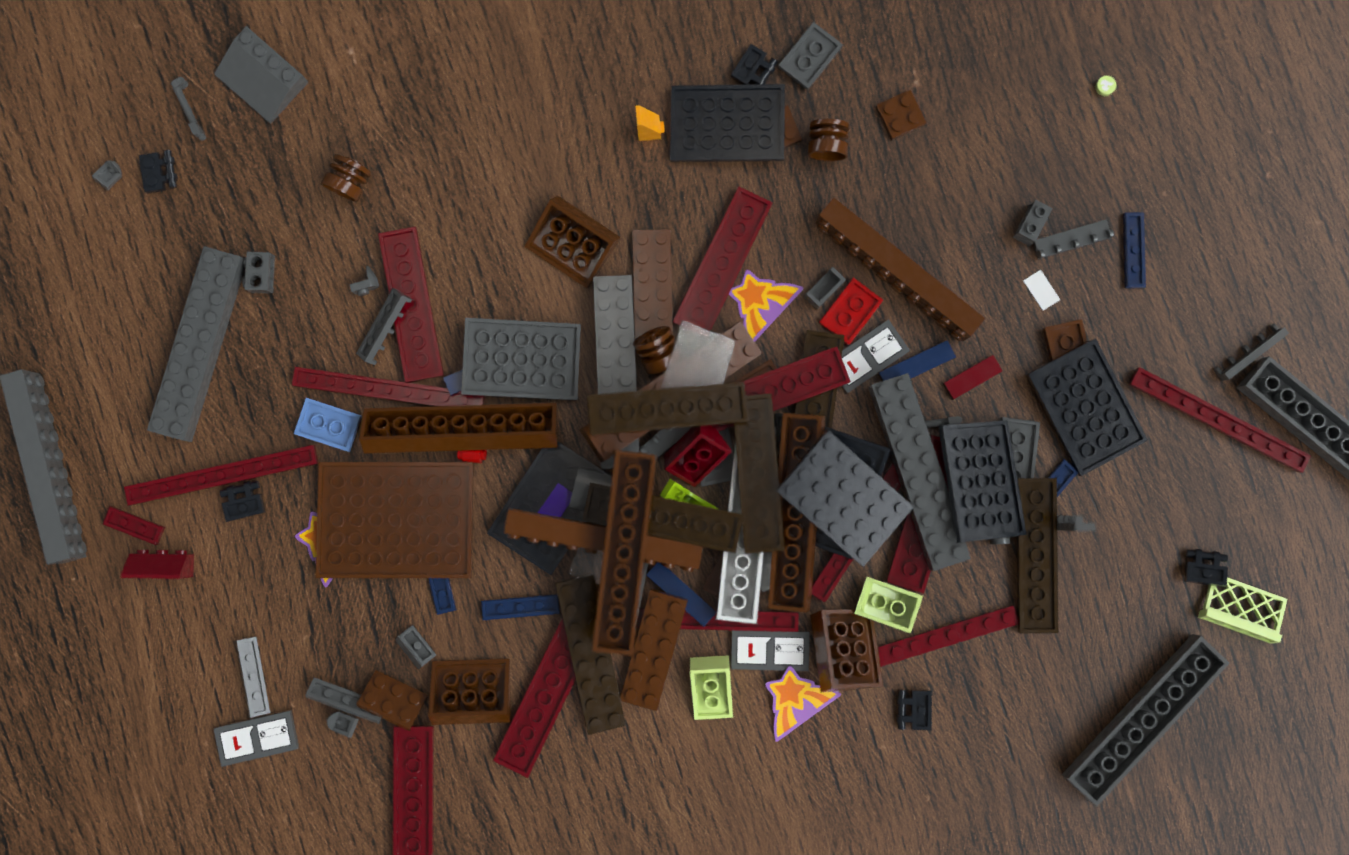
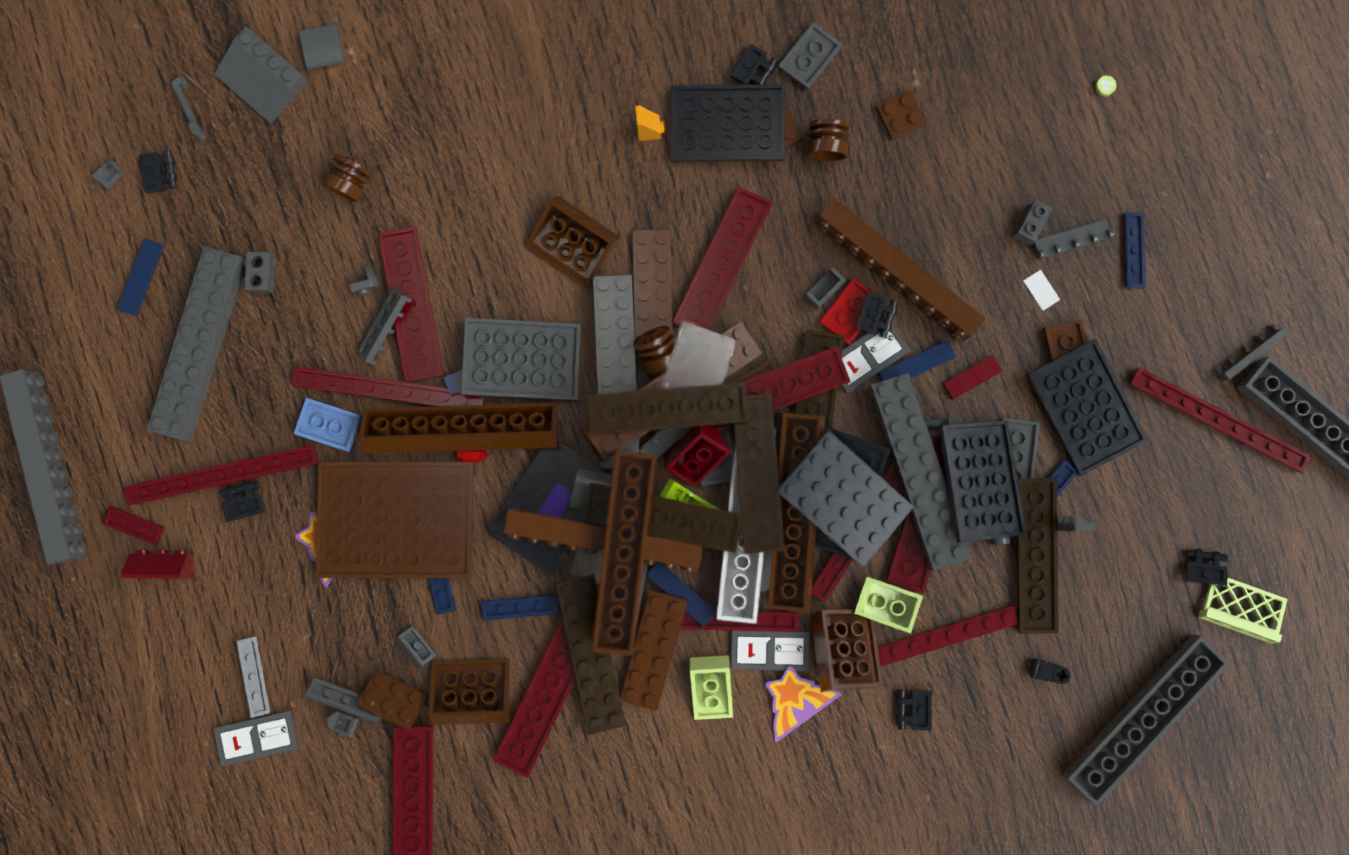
(140, 277): none -> dark blue tile
(322, 46): none -> dark grey slope
(762, 301): sticker -> none
(871, 314): none -> black plate
(1047, 671): none -> black piece

